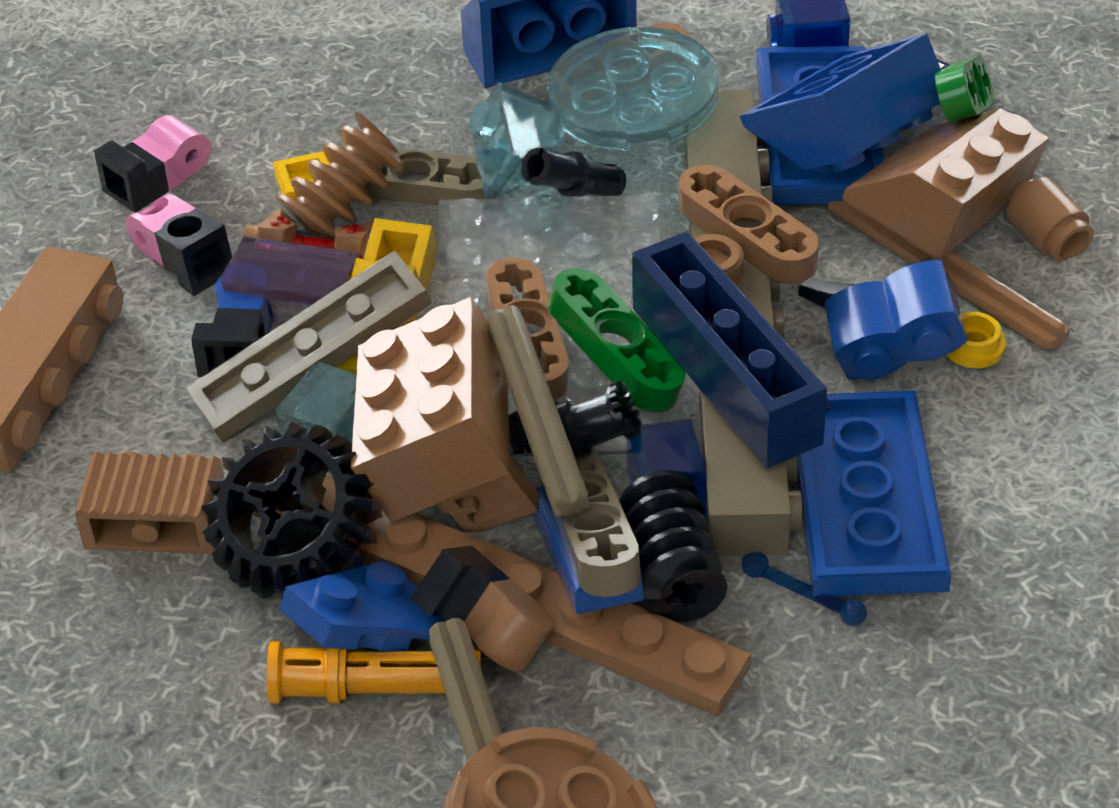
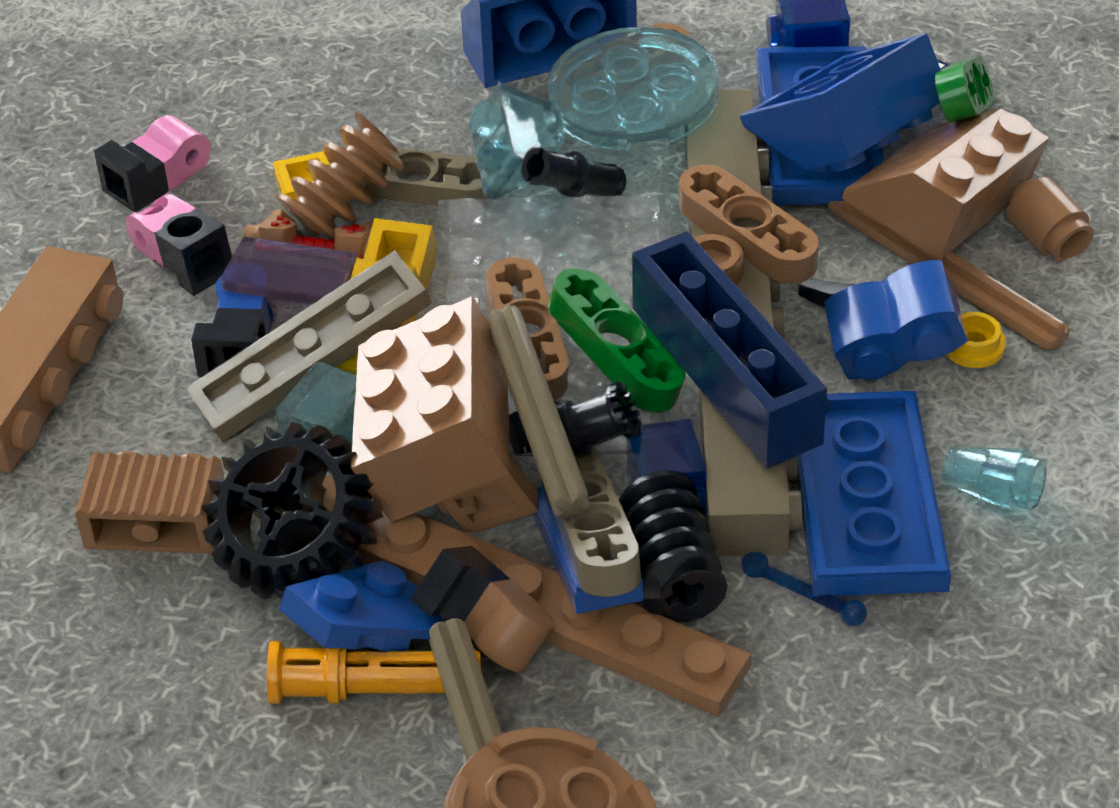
(997, 475): none -> clear light blue cone

